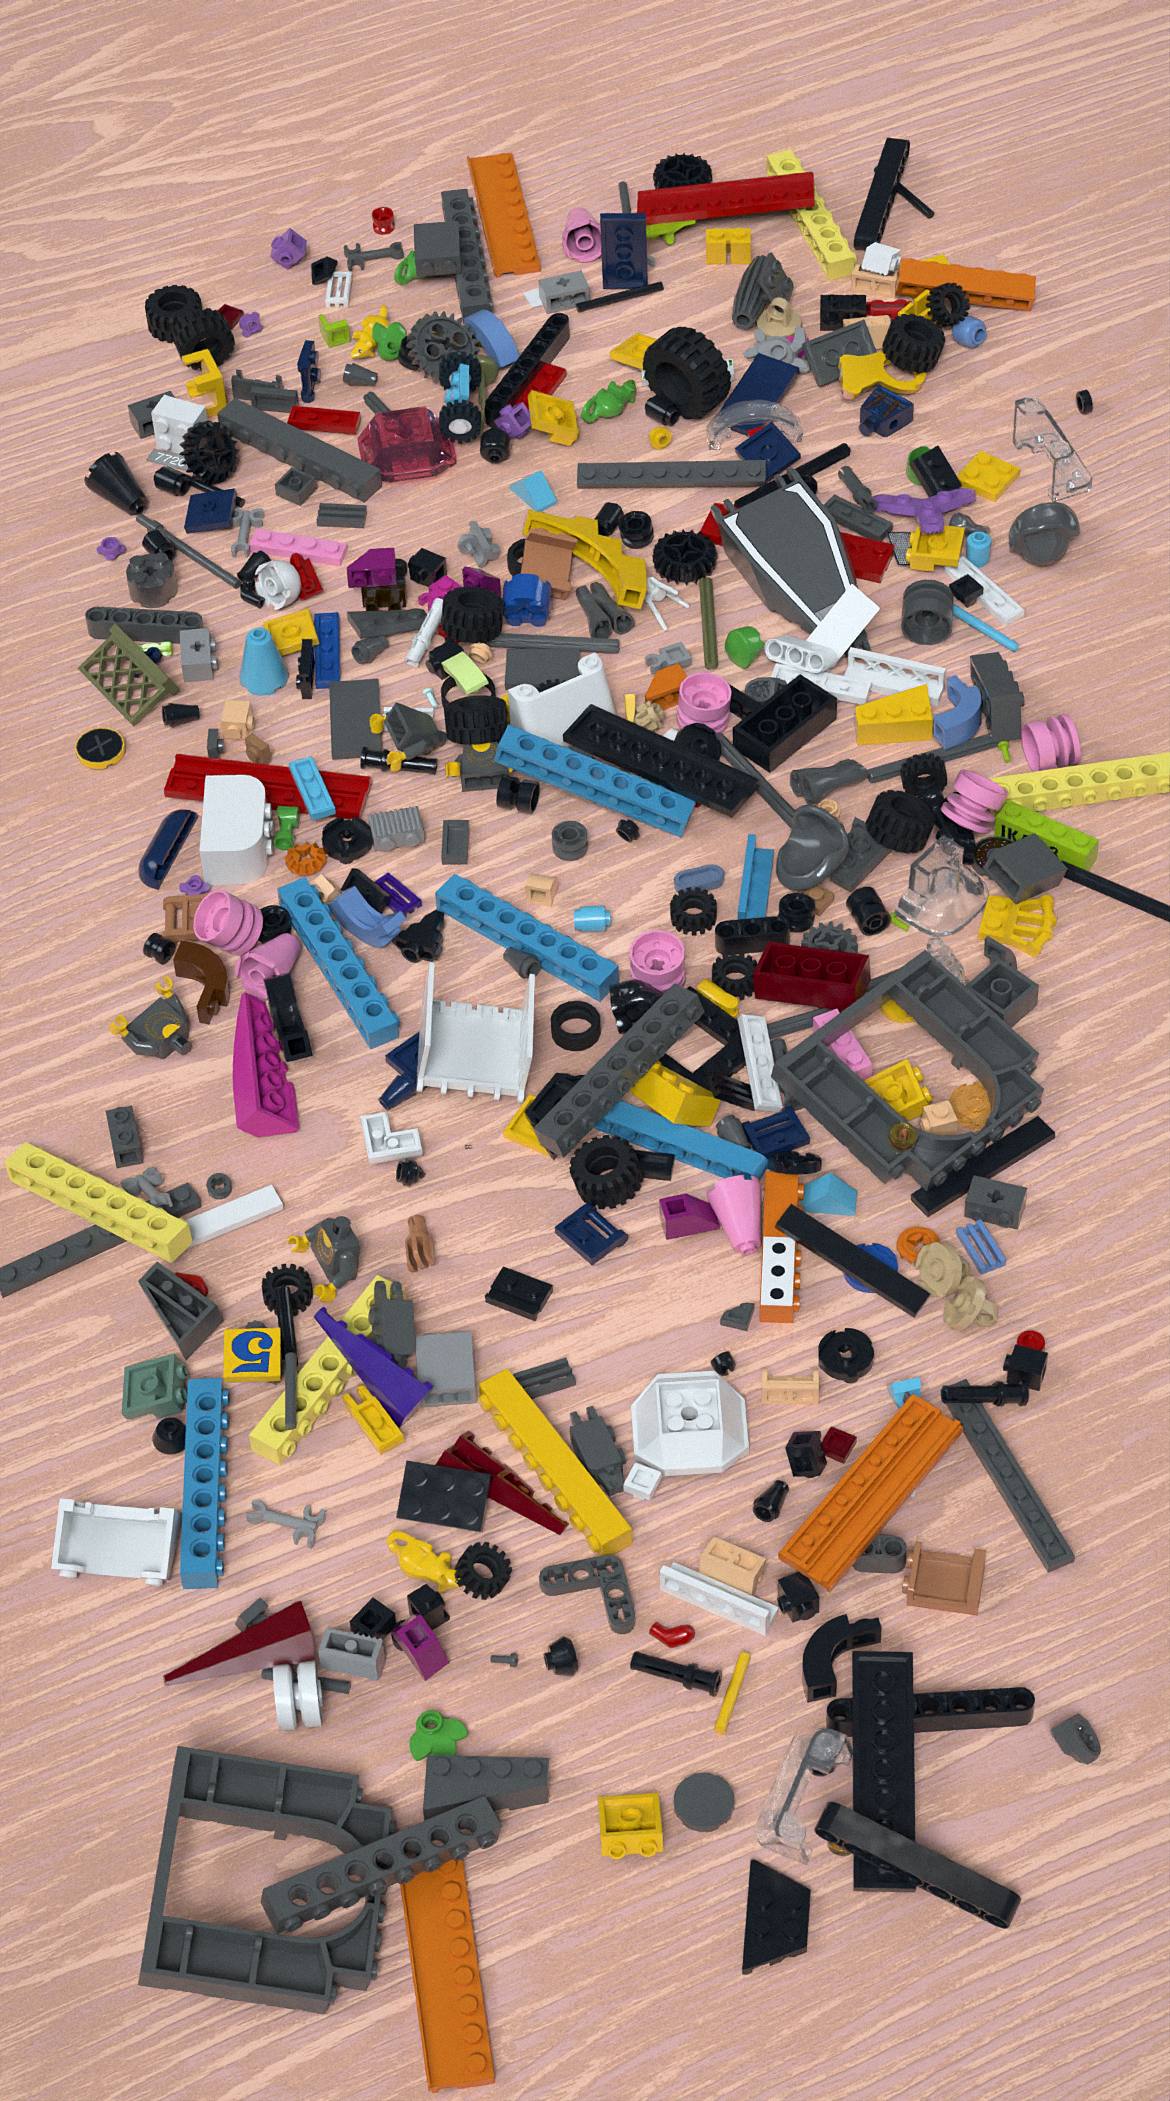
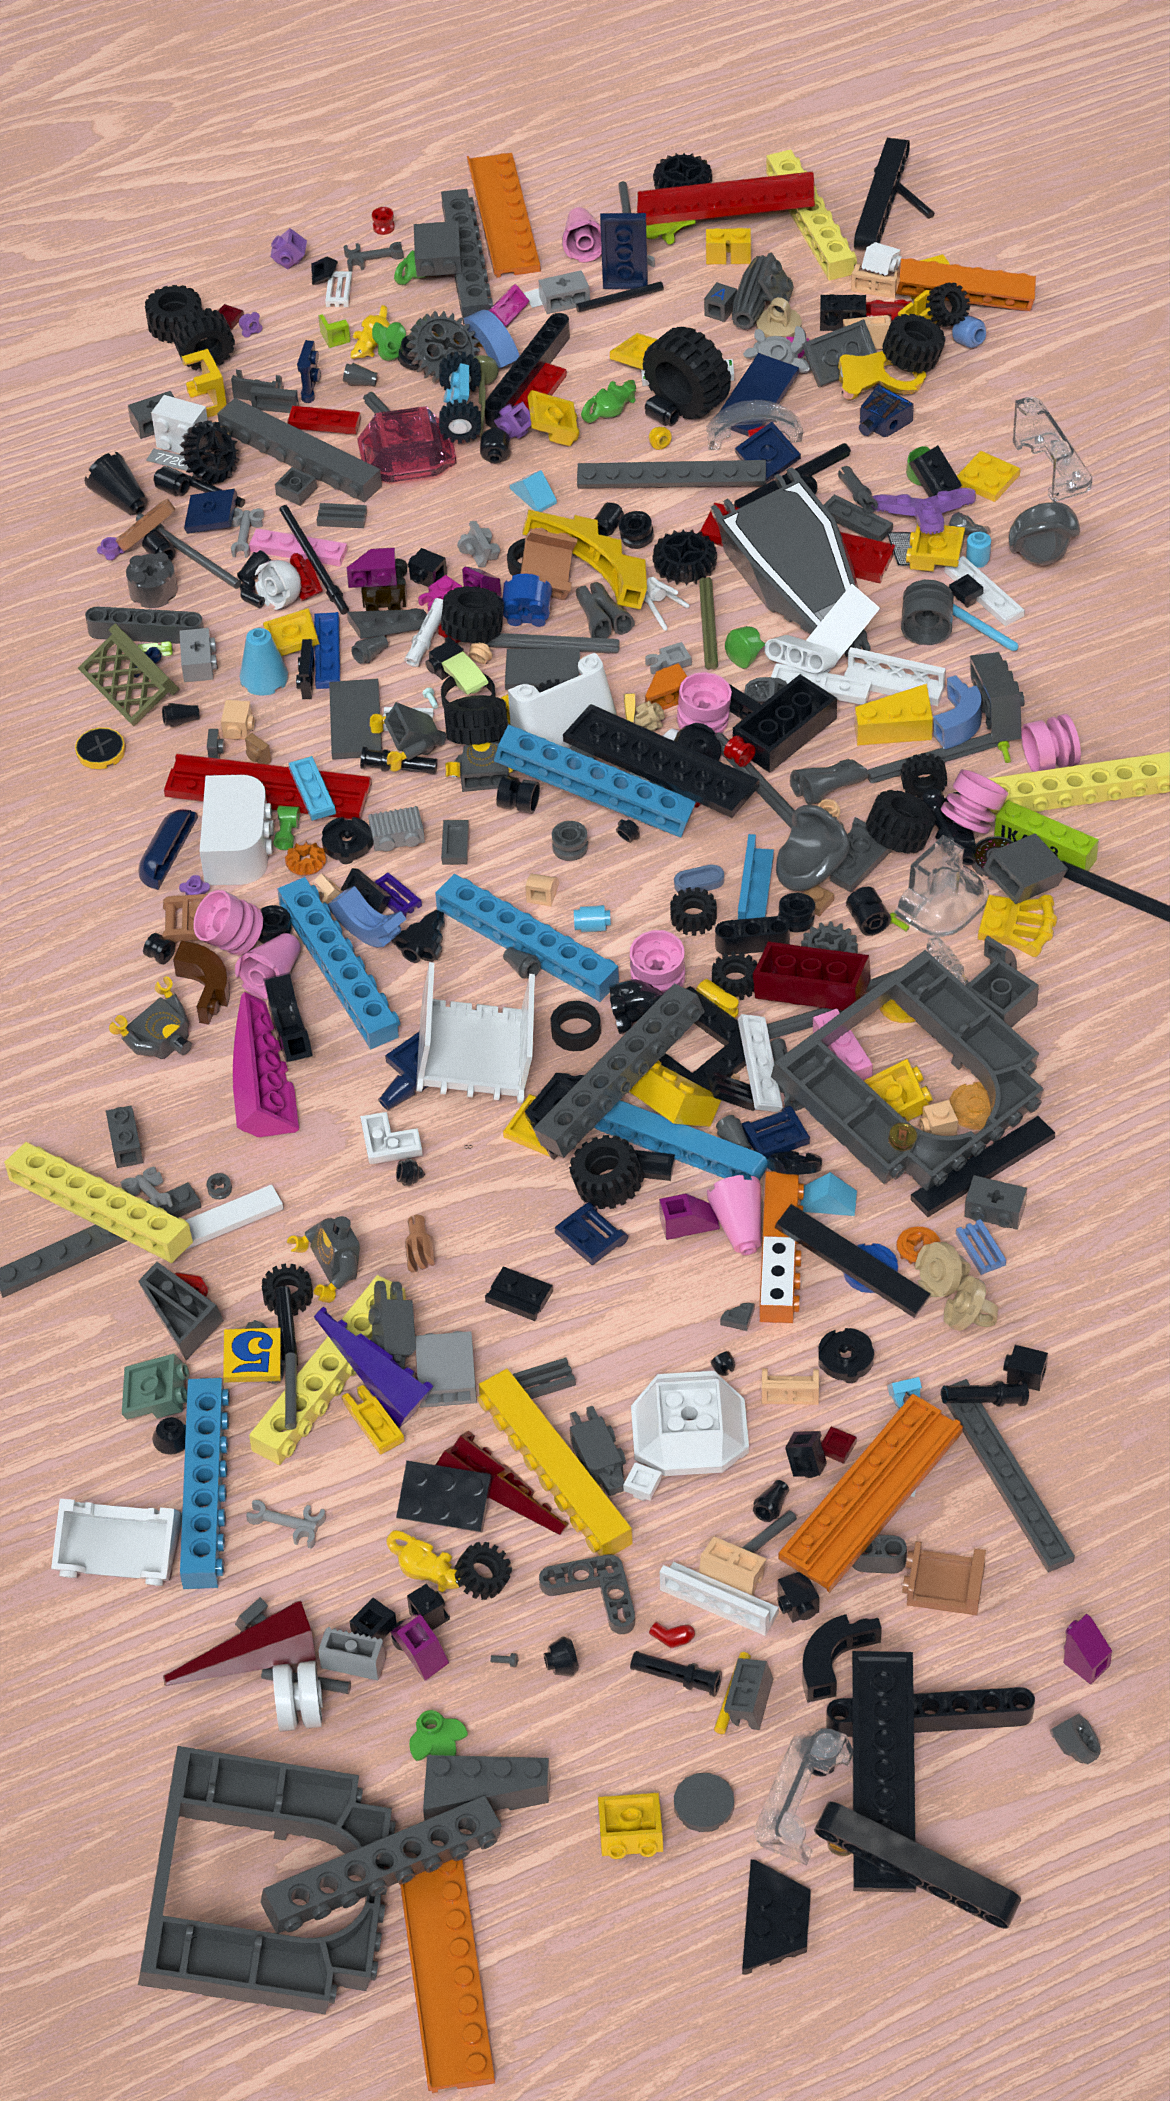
(145, 524): none -> nougat beam
(333, 591): none -> black bar
(509, 305): none -> dark pink plate
(719, 302): none -> dark grey brick
(739, 751): none -> red wheel
(749, 1692): none -> dark grey hinge
(770, 1532): none -> dark grey bar
(1032, 1340): red tile -> none
(1084, 401): black tile -> none
(1086, 1649): none -> magenta slope

